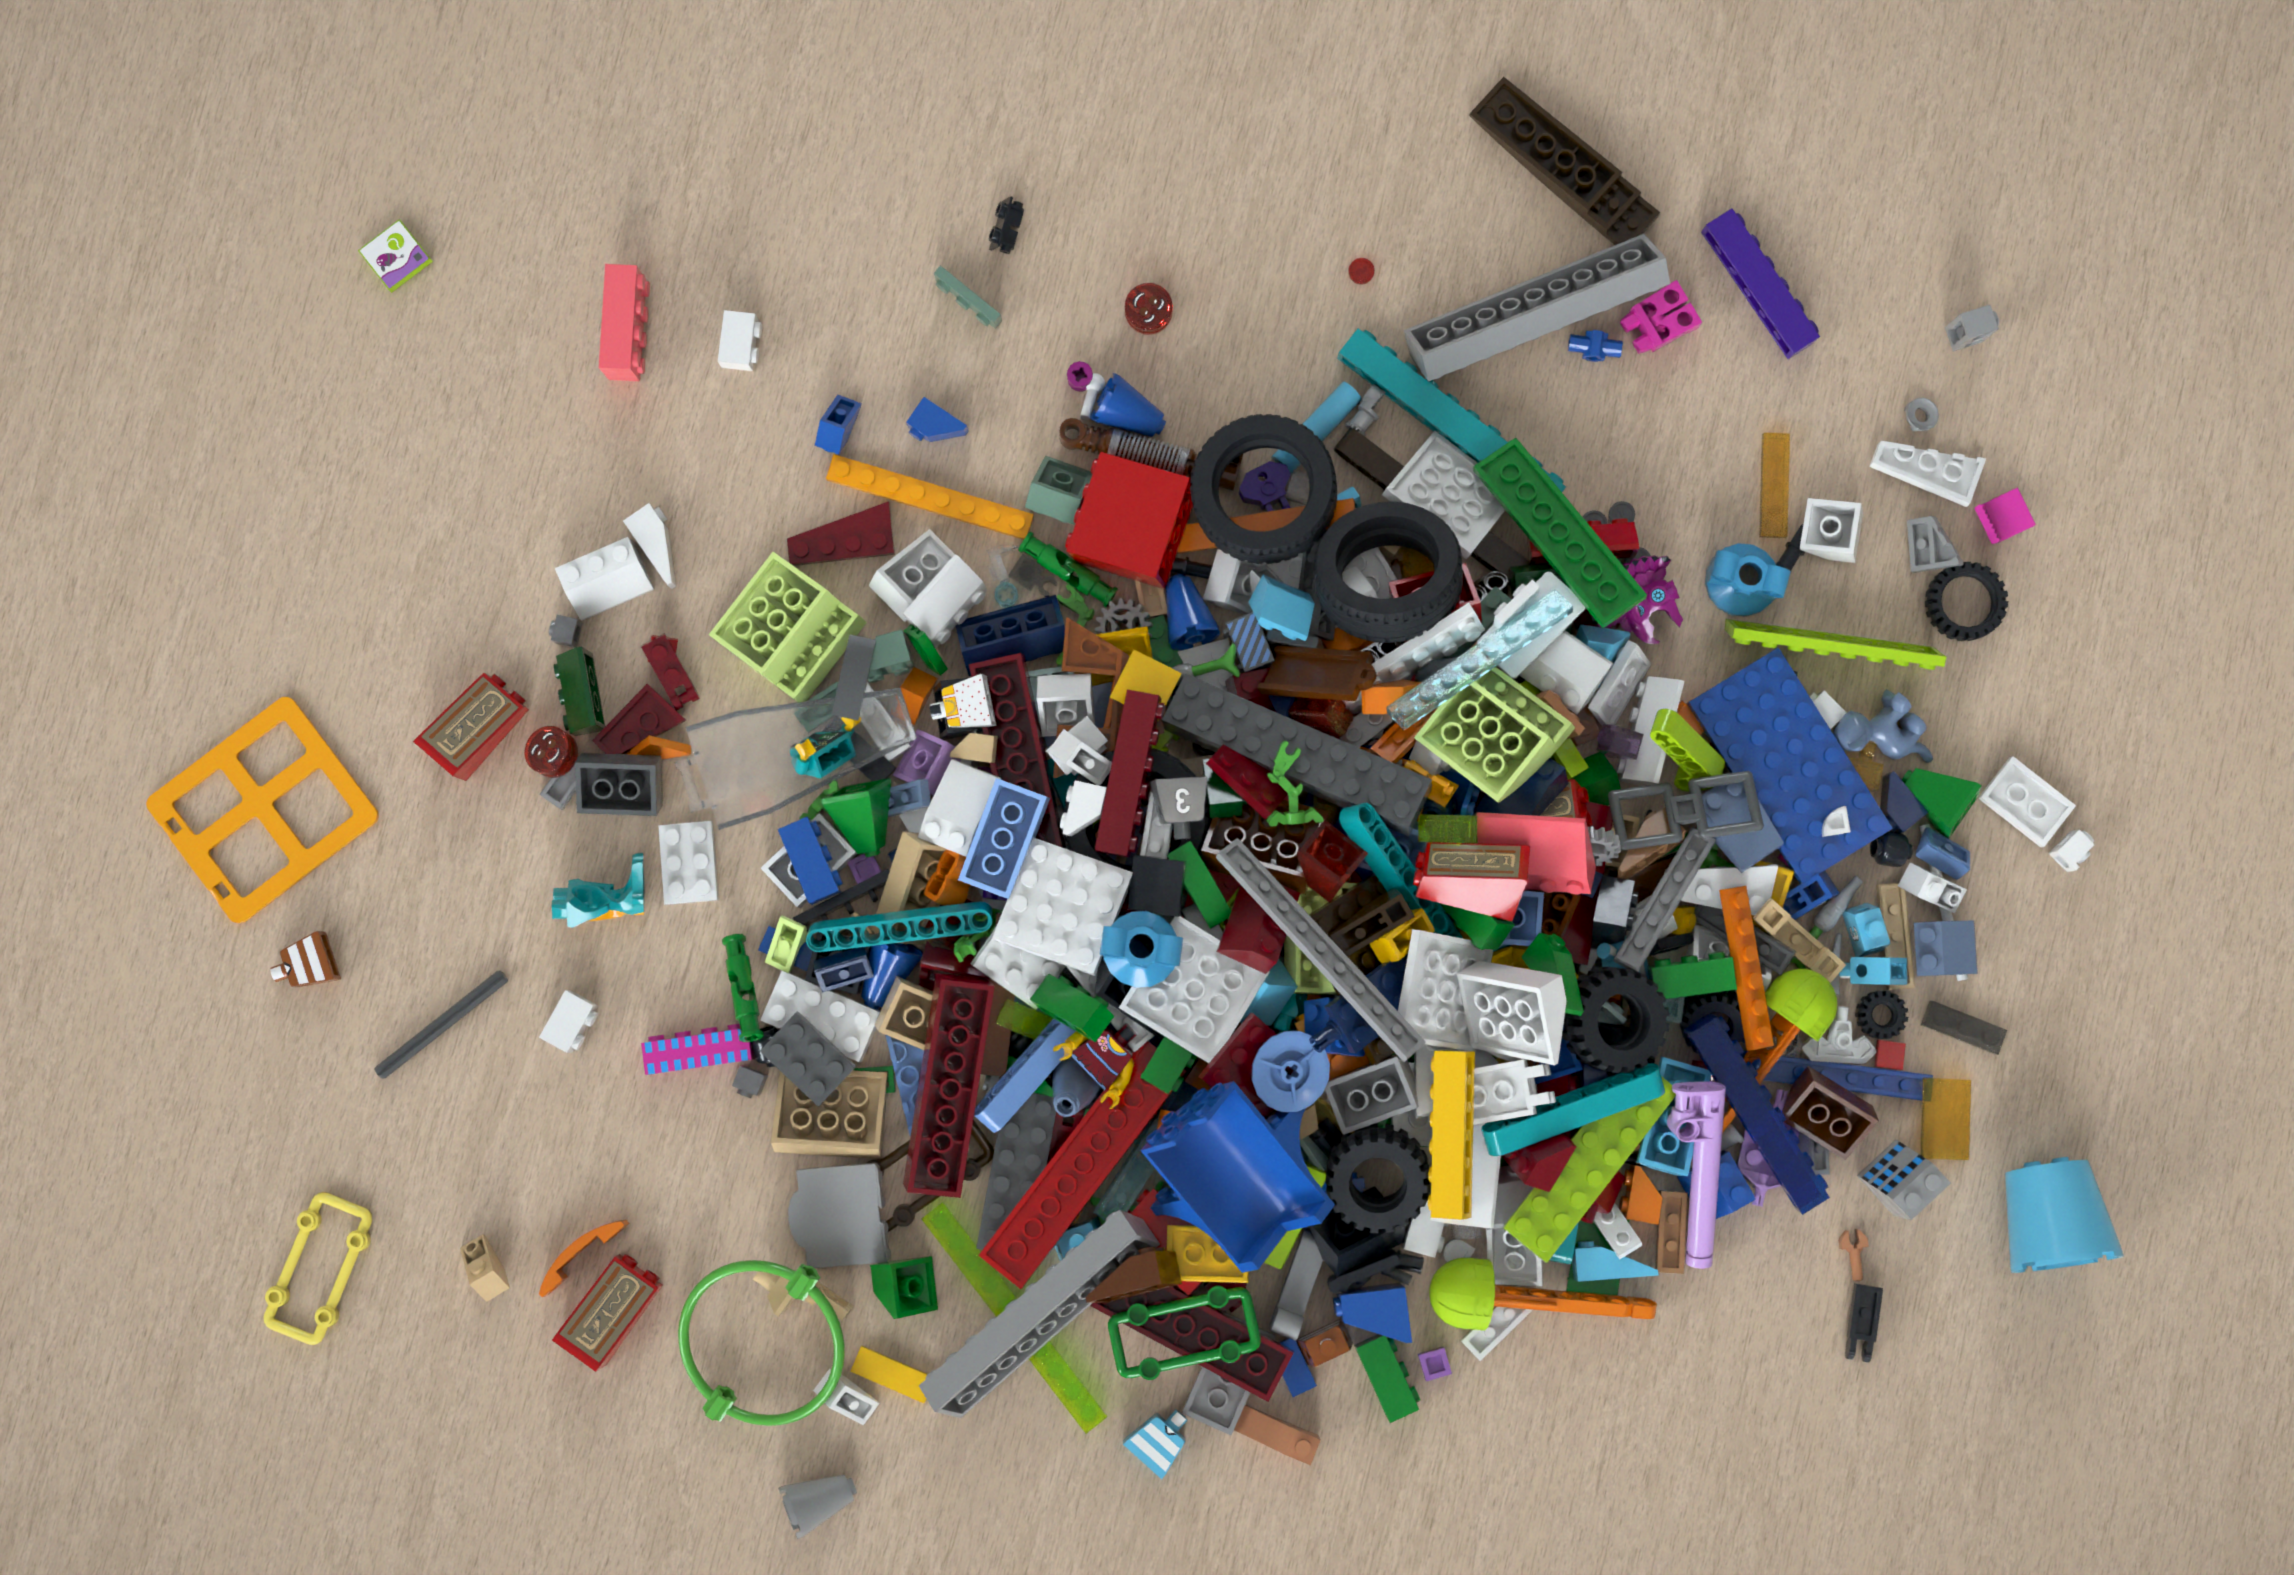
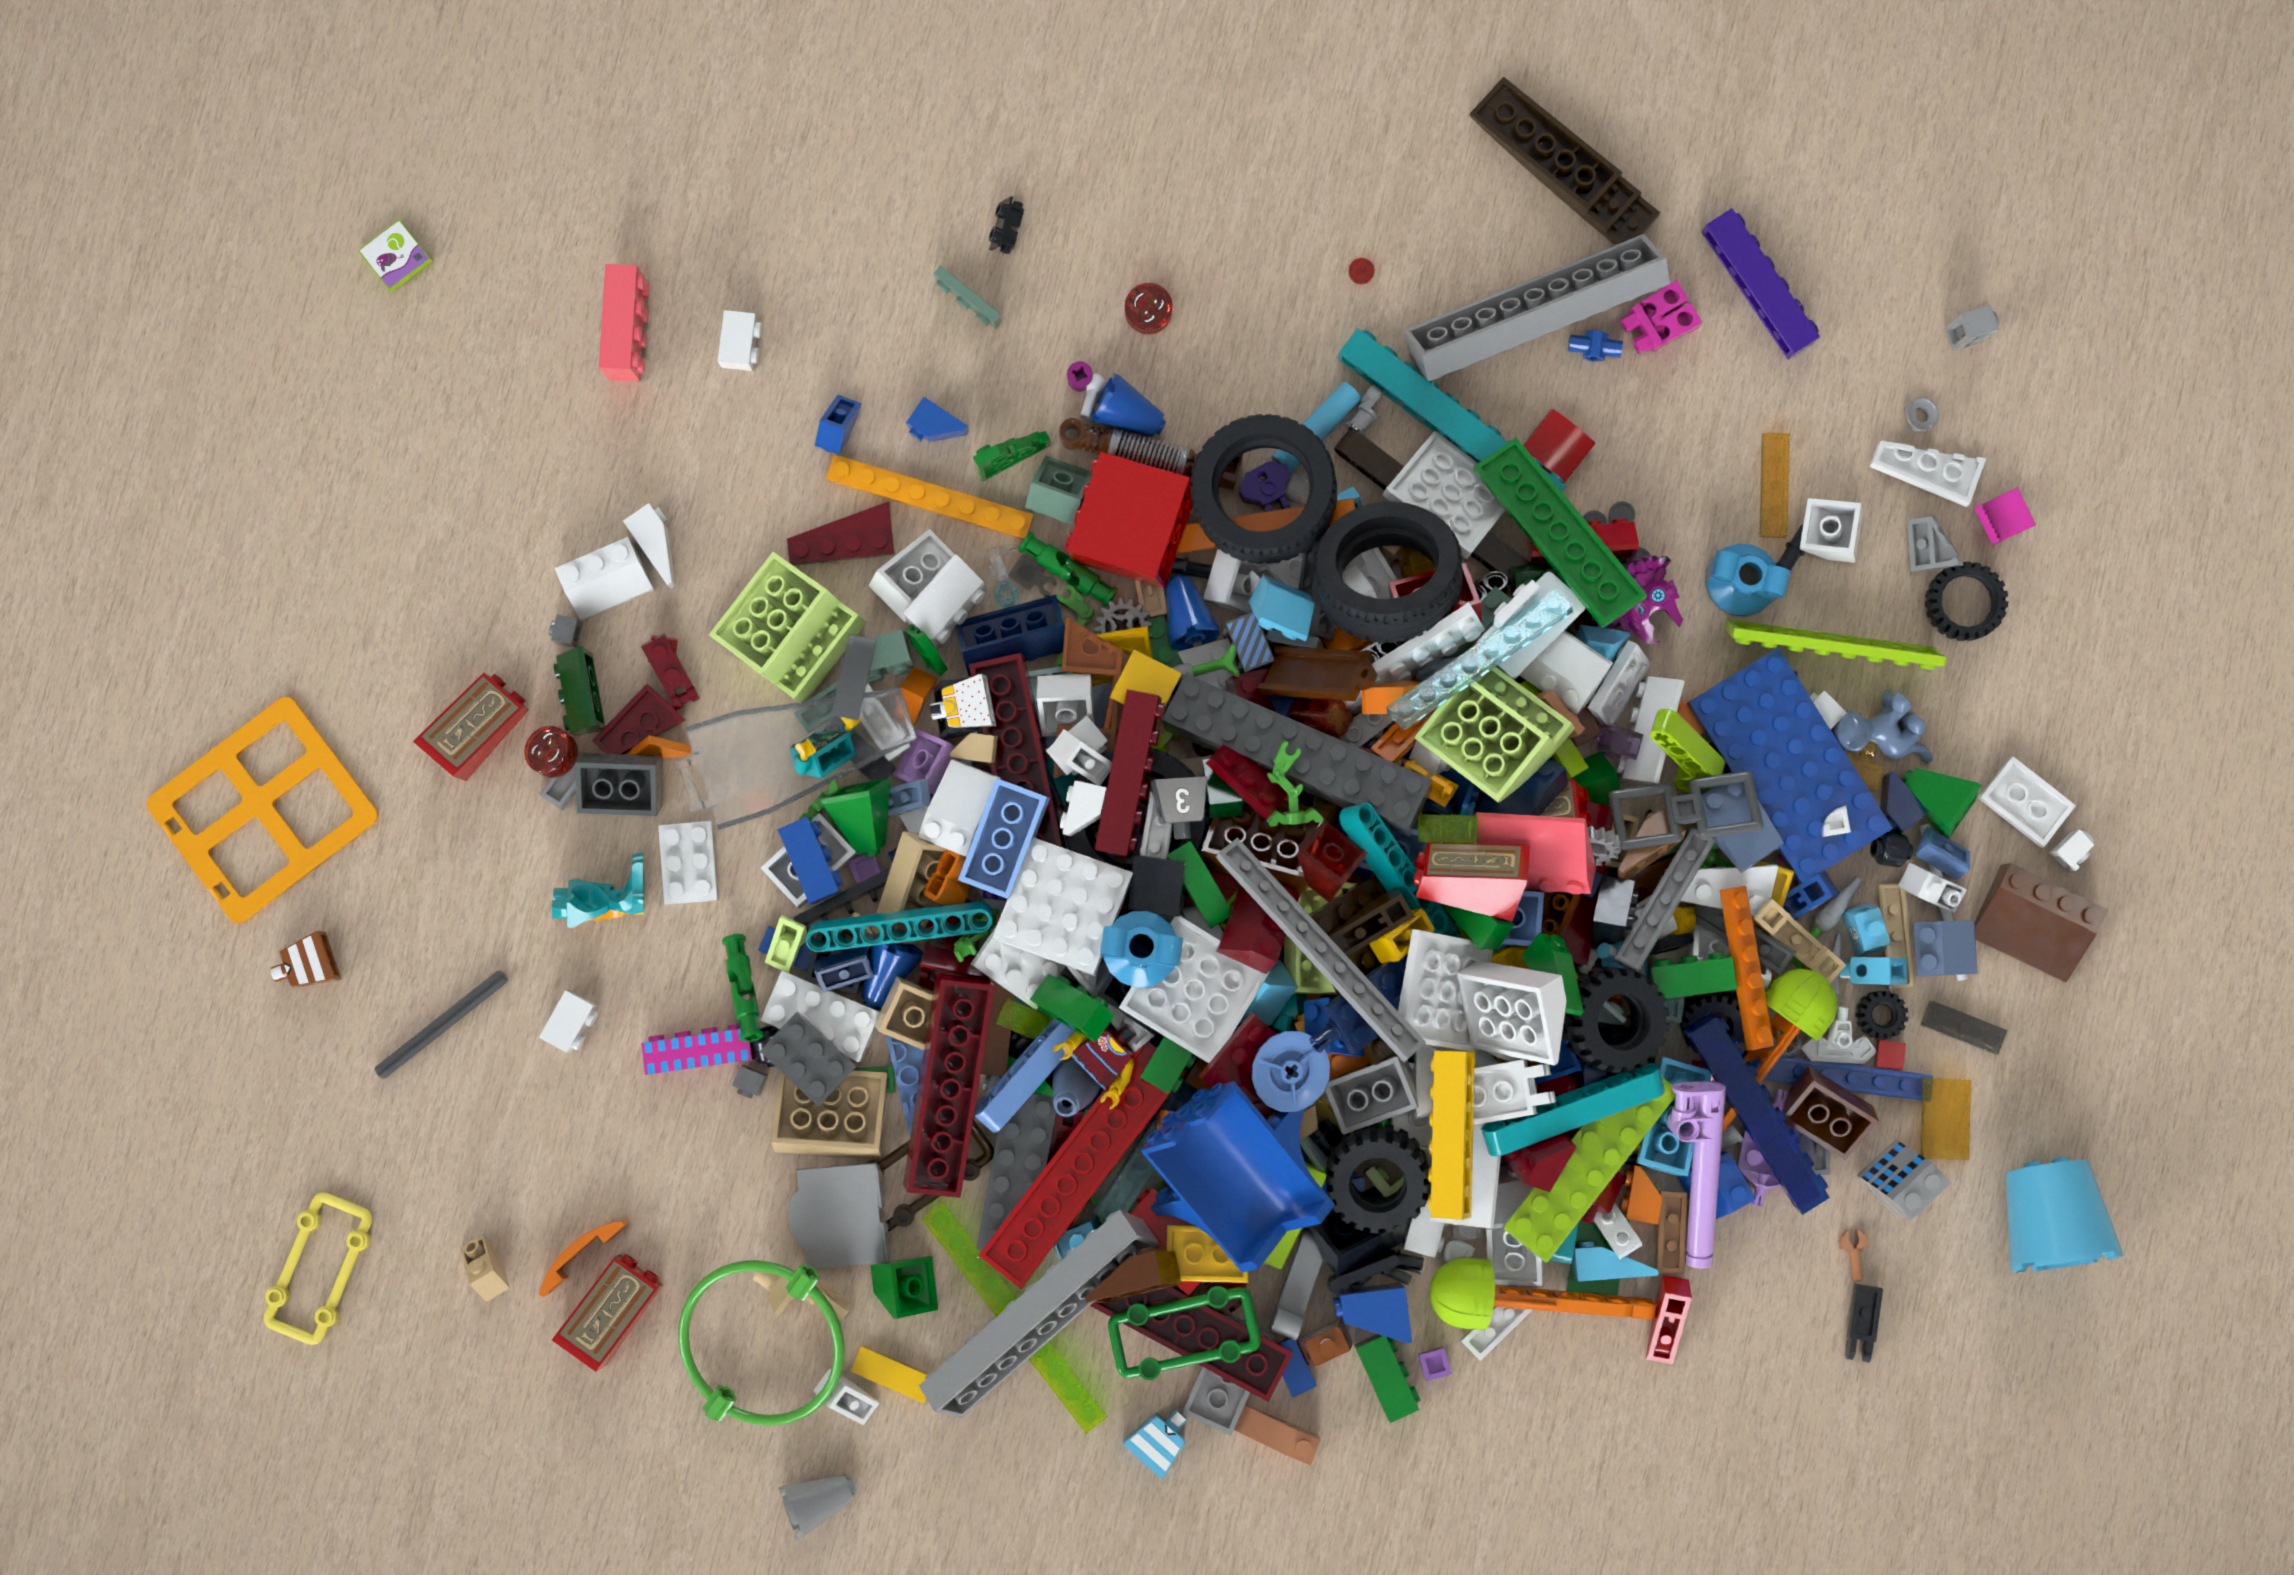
(1004, 455): none -> green plate
(1380, 1178): none -> yellowish green slope
(1558, 444): none -> red slope
(1671, 1313): none -> red slope
(2037, 921): none -> reddish brown slope

